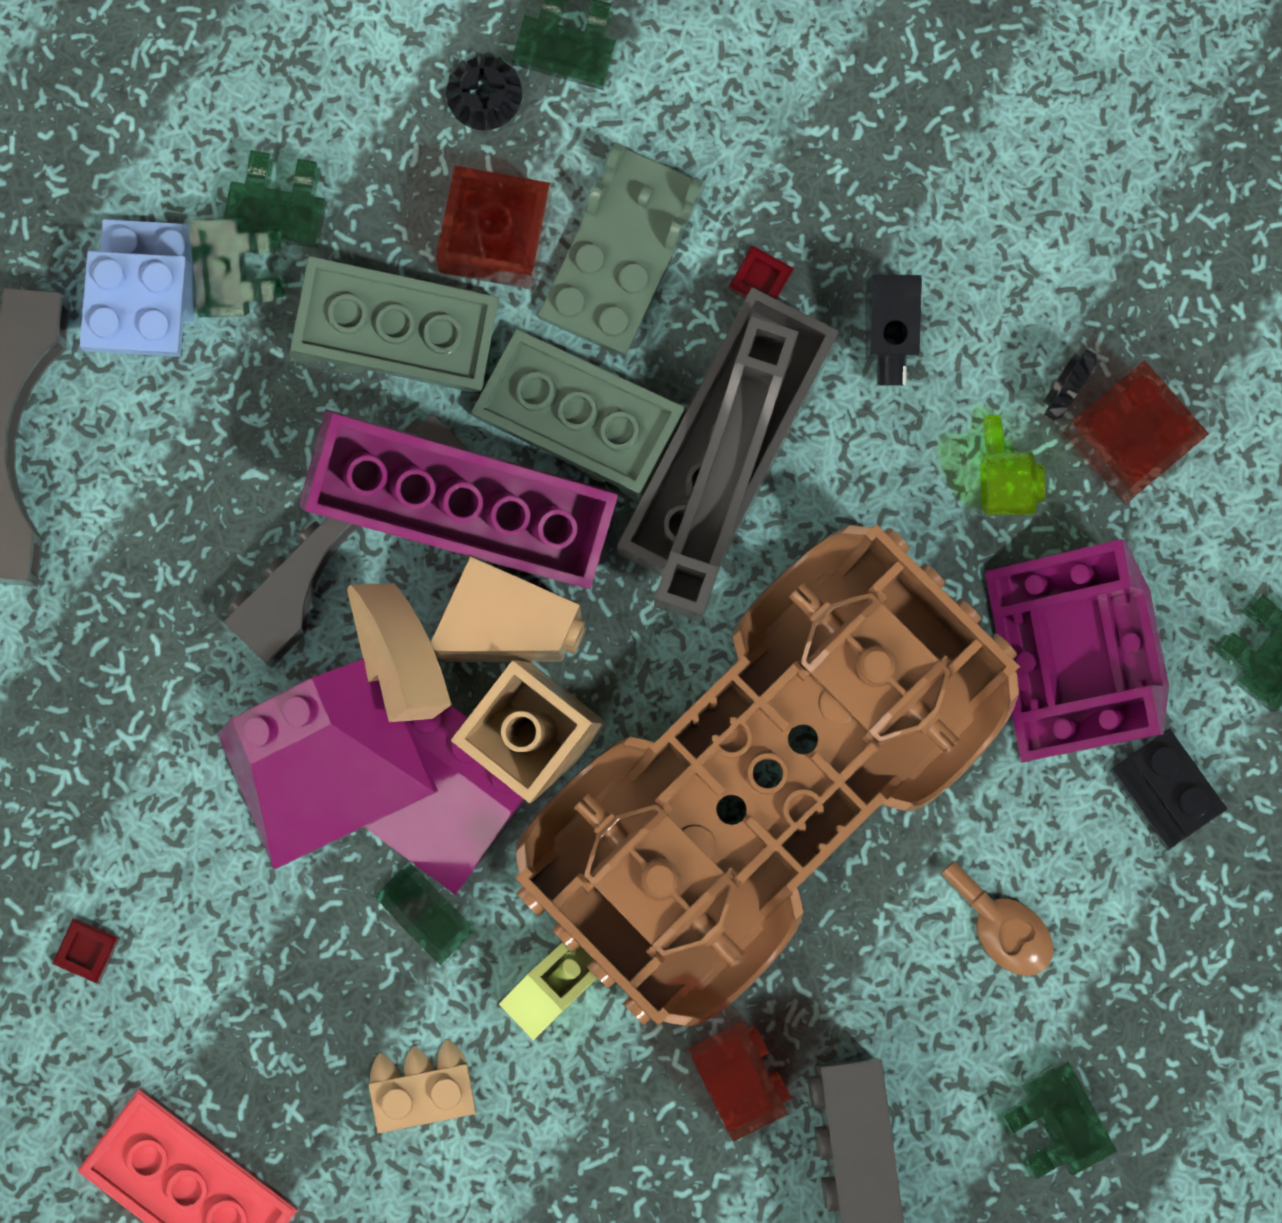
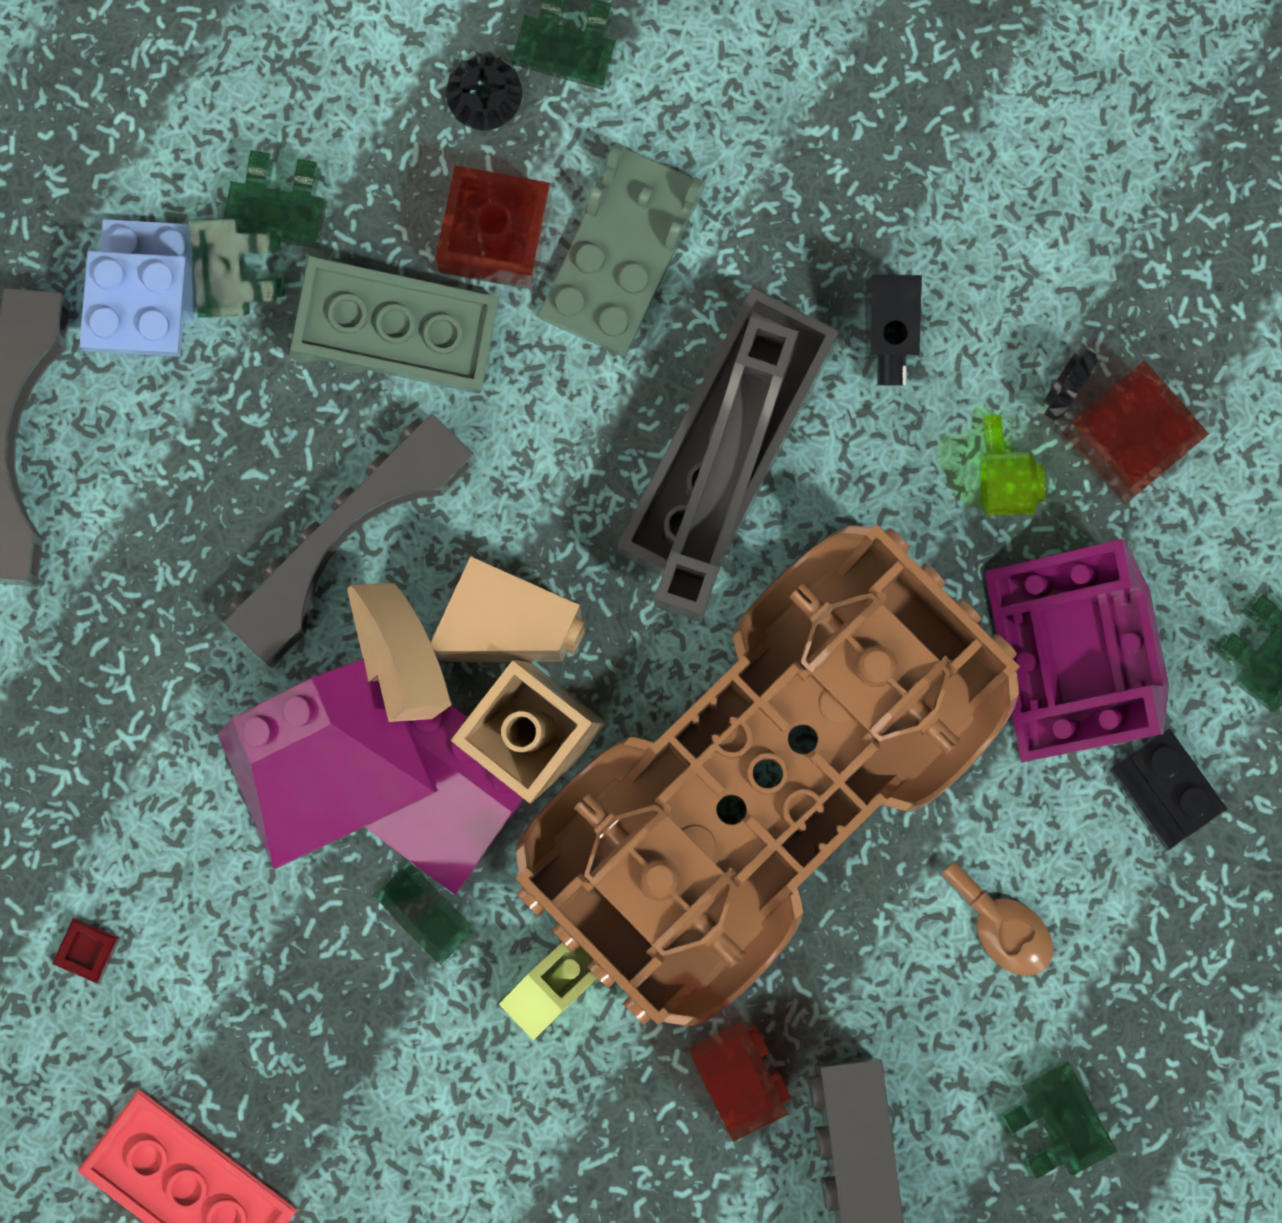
(422, 1092): tan plate -> none
(457, 499): magenta brick -> none
(579, 413): sand green hinge -> none
(762, 273): dark red tile -> none

